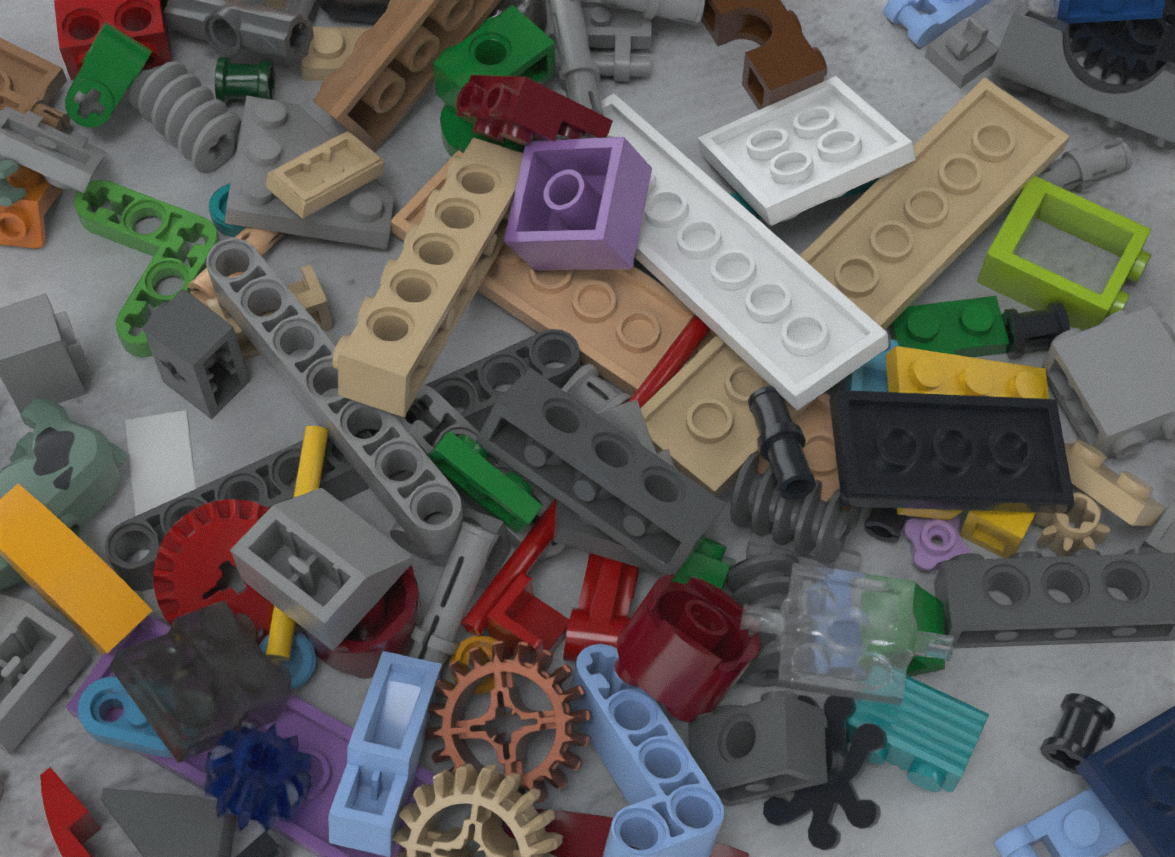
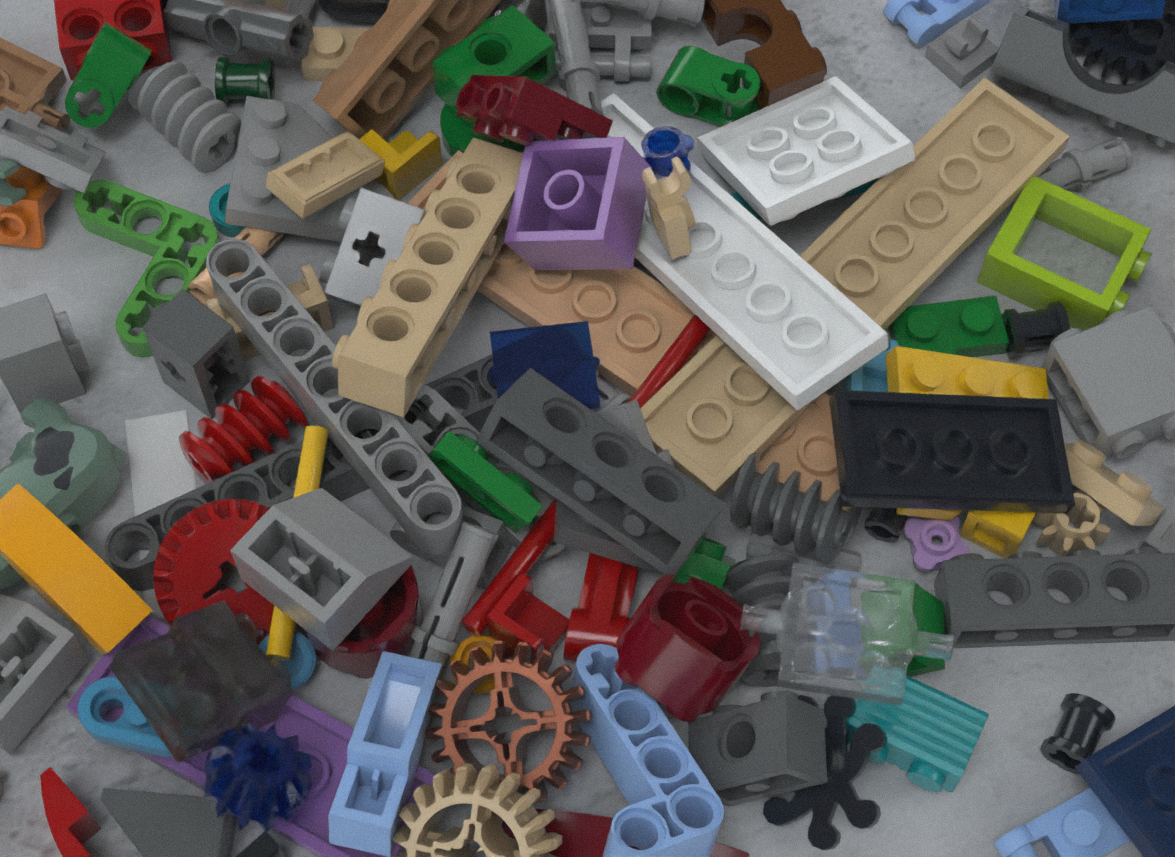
(242, 429): none -> red piece
(364, 219): none -> light grey brick
(406, 159): none -> yellow panel
(554, 351): none -> clear blue piece
(663, 145): none -> clear blue plate
(670, 208): none -> tan plate
(706, 84): none -> green piece
(781, 443): black pin -> none

